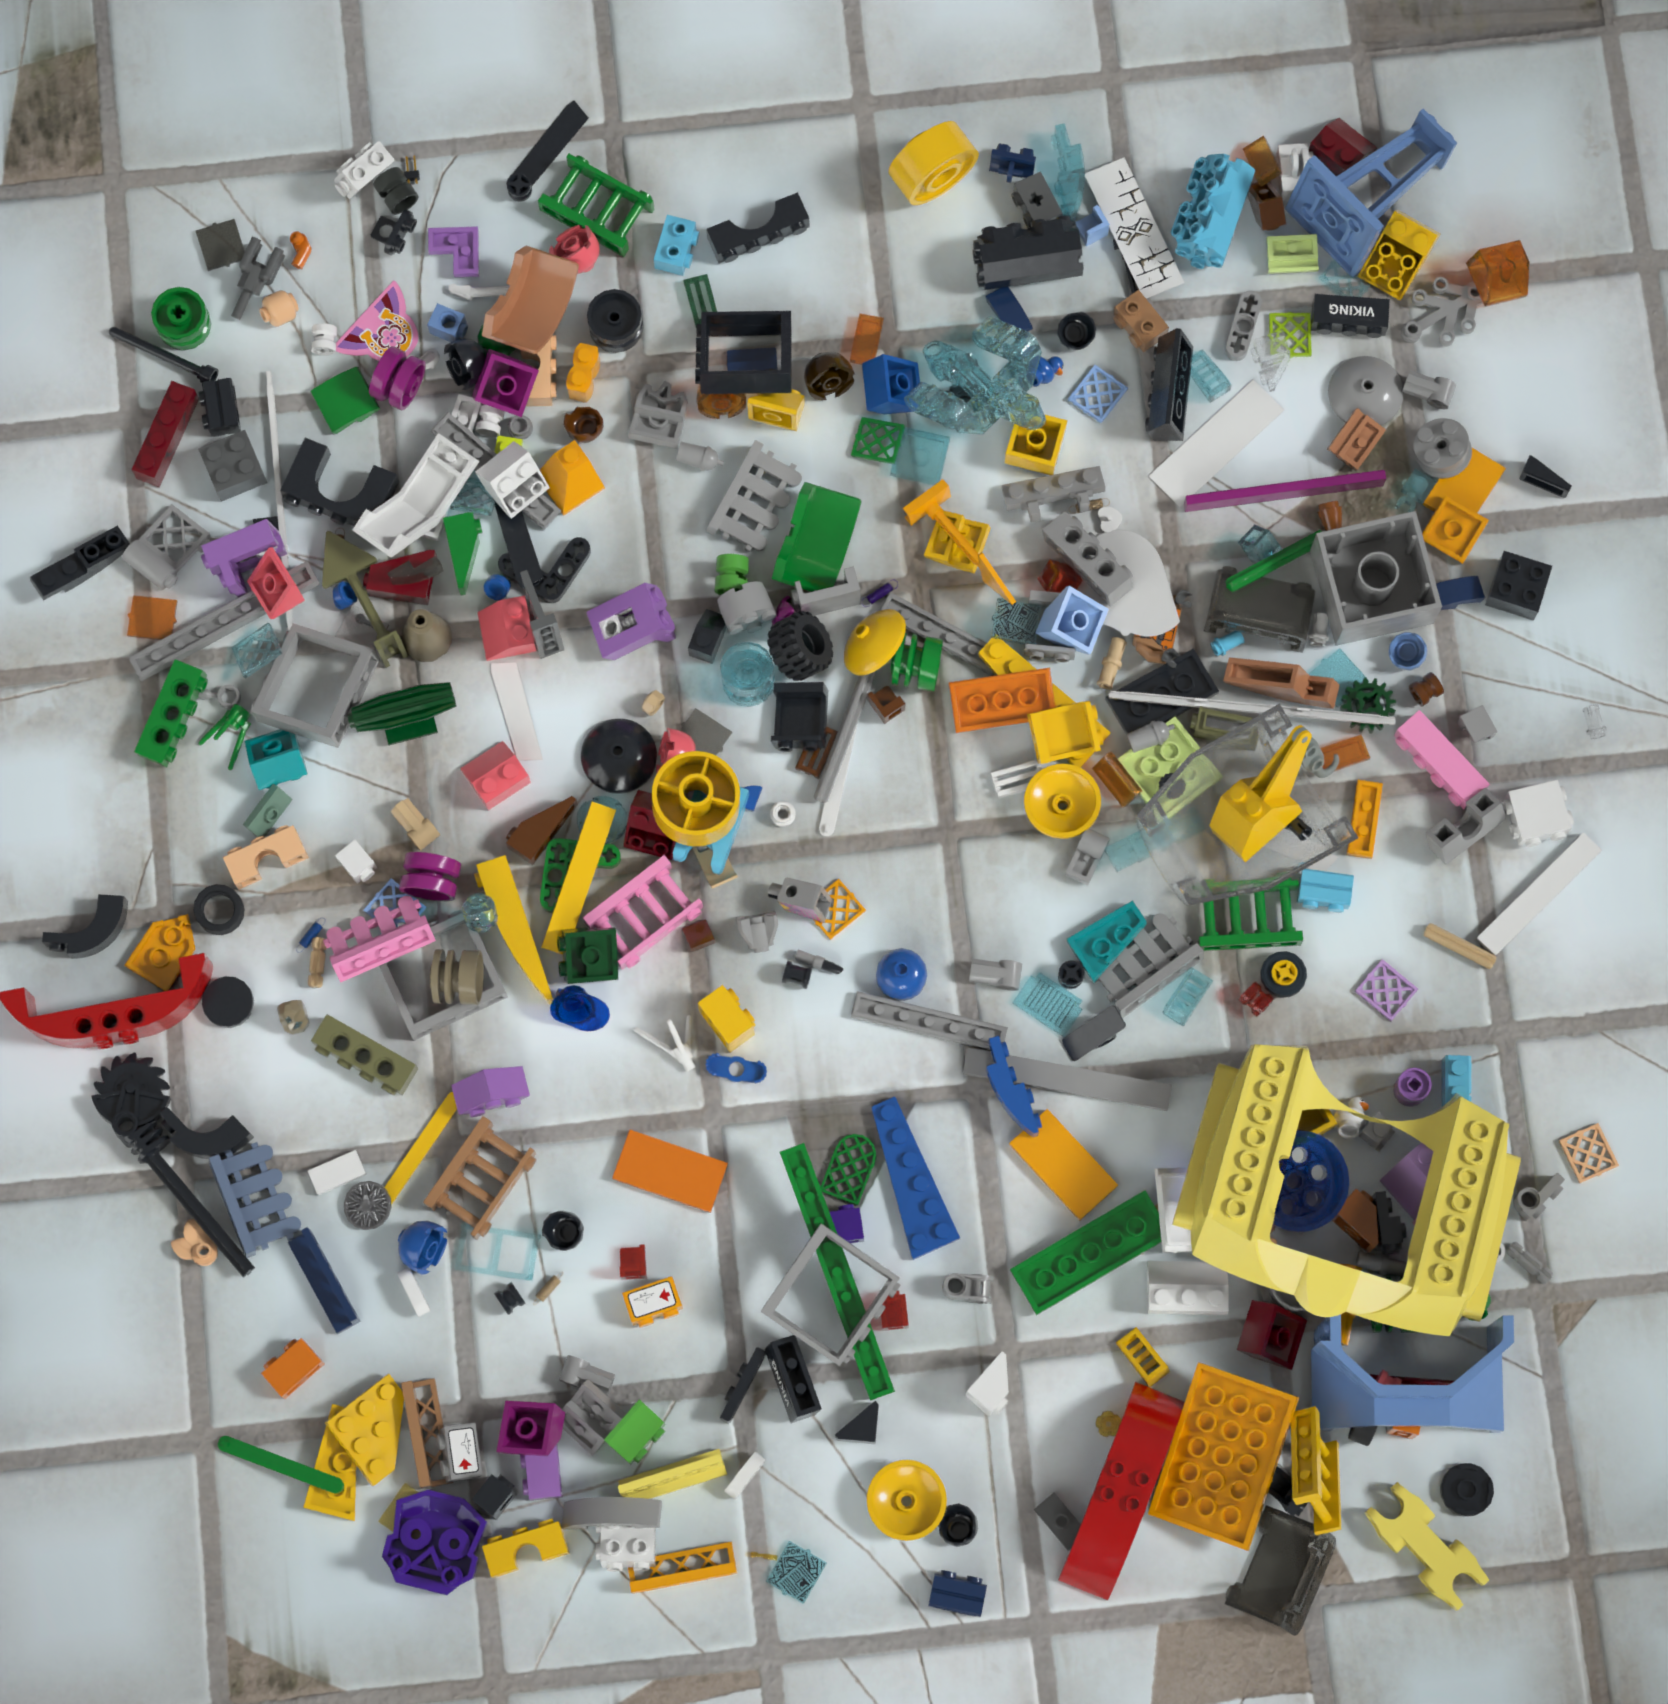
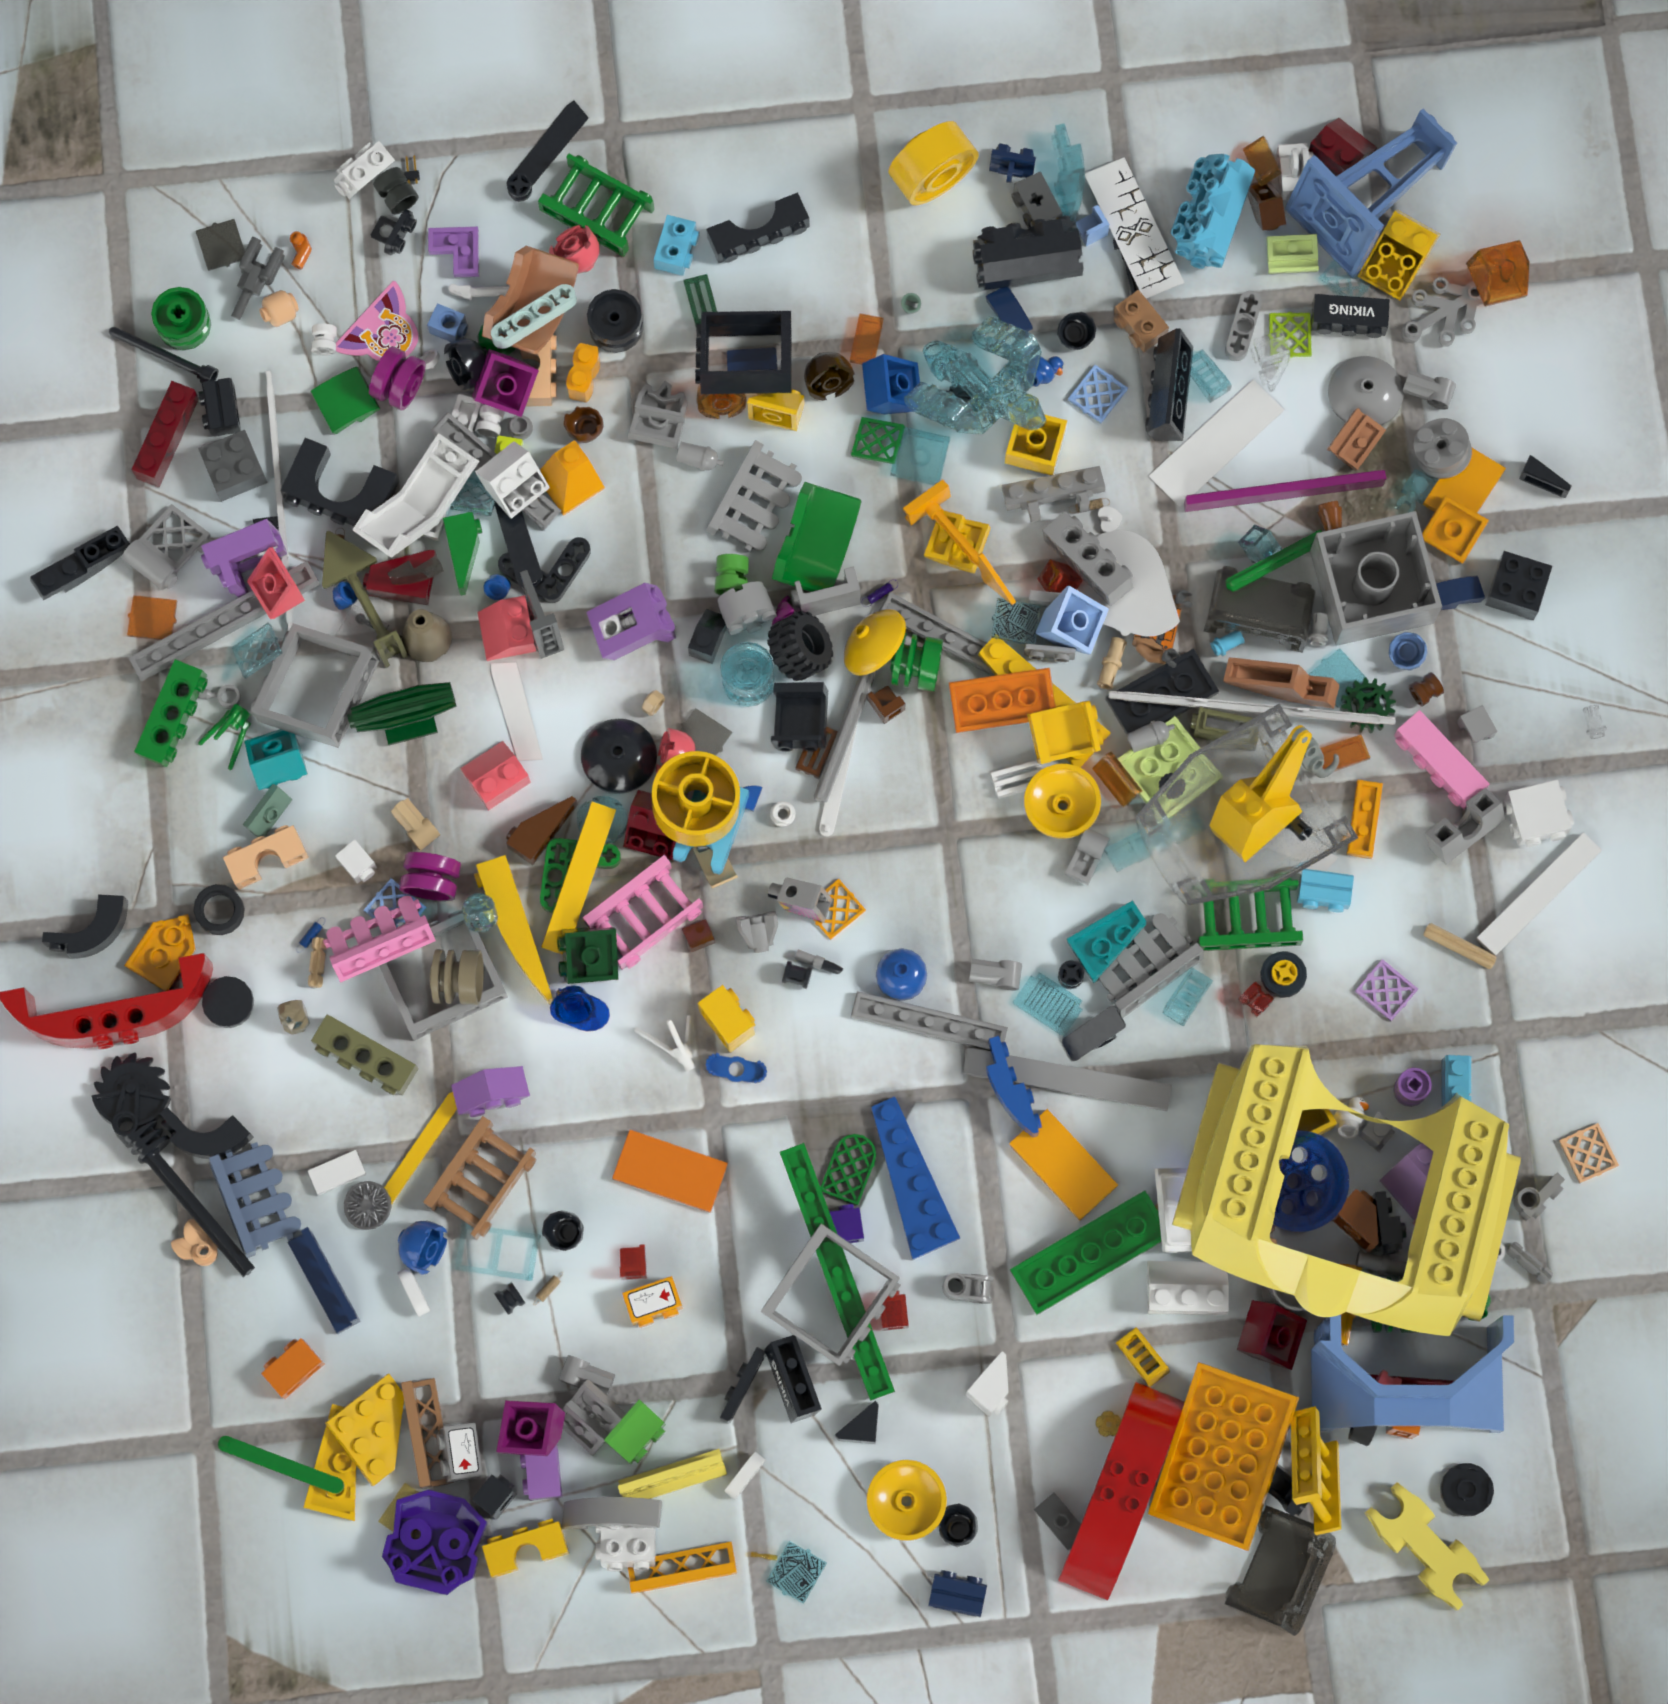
(531, 313): none -> light aqua beam
(914, 298): none -> sand green hinge

